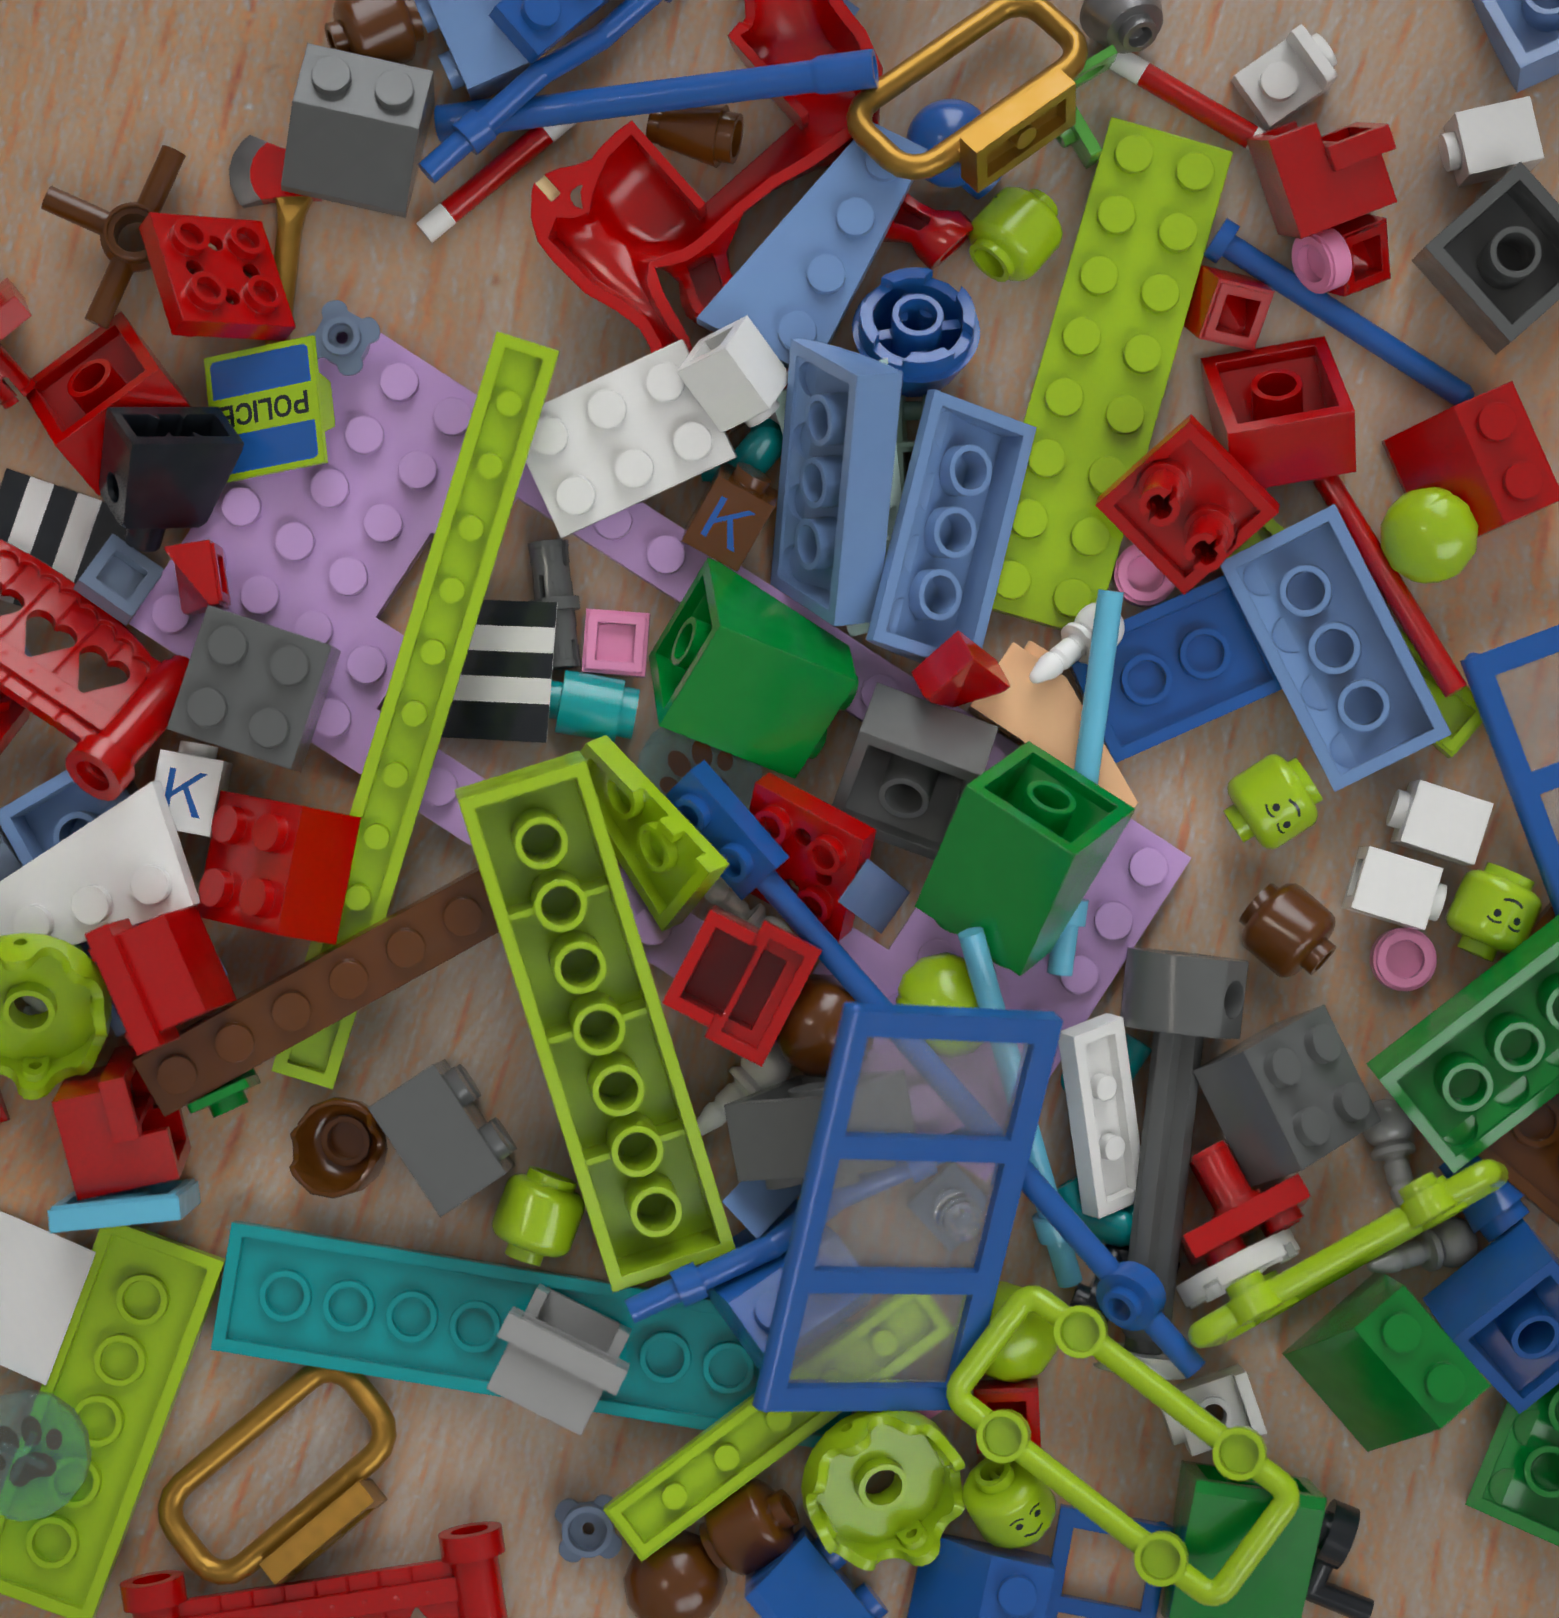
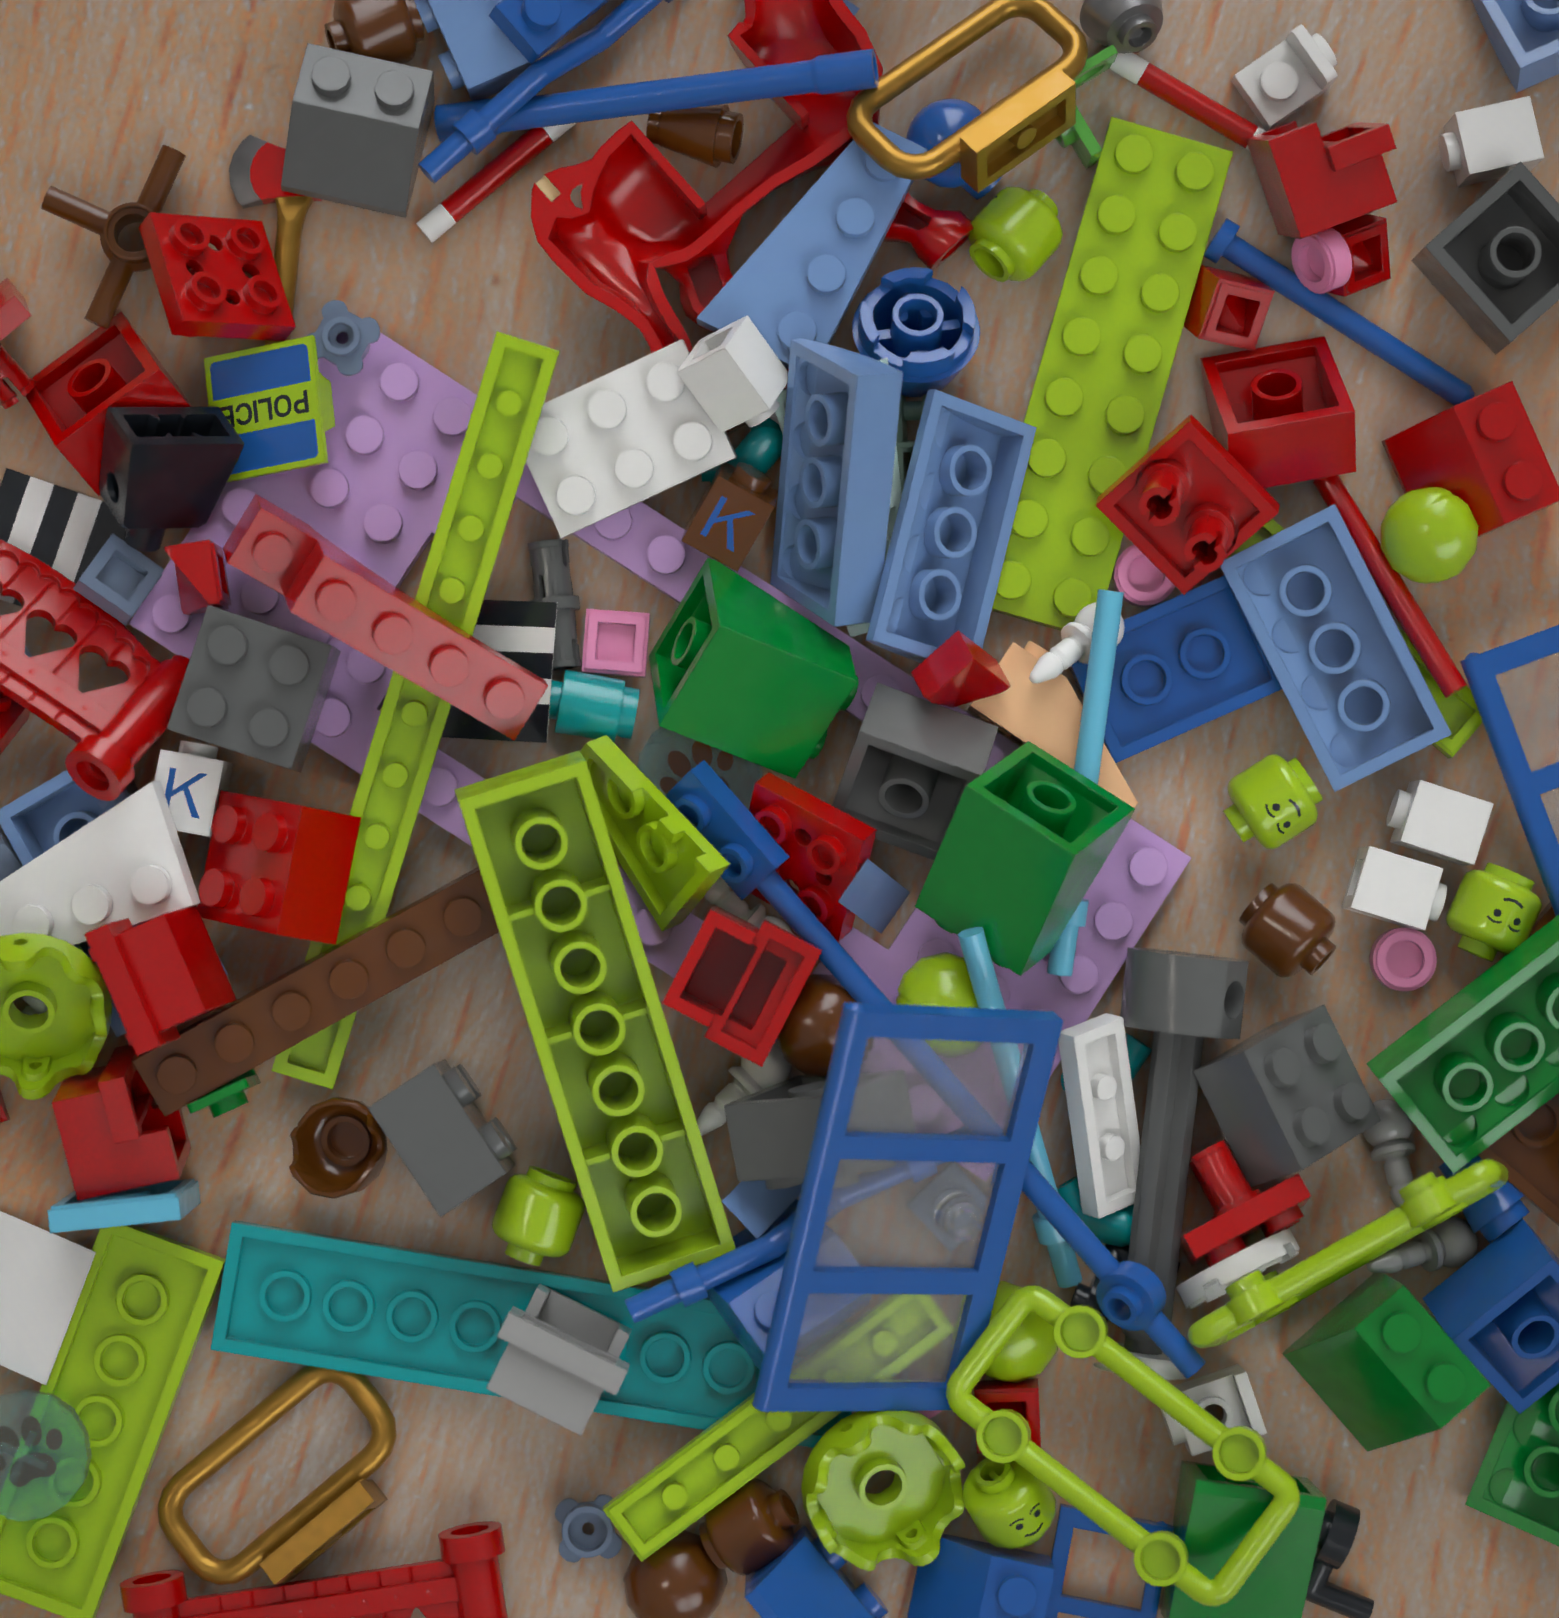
(379, 619): none -> arch

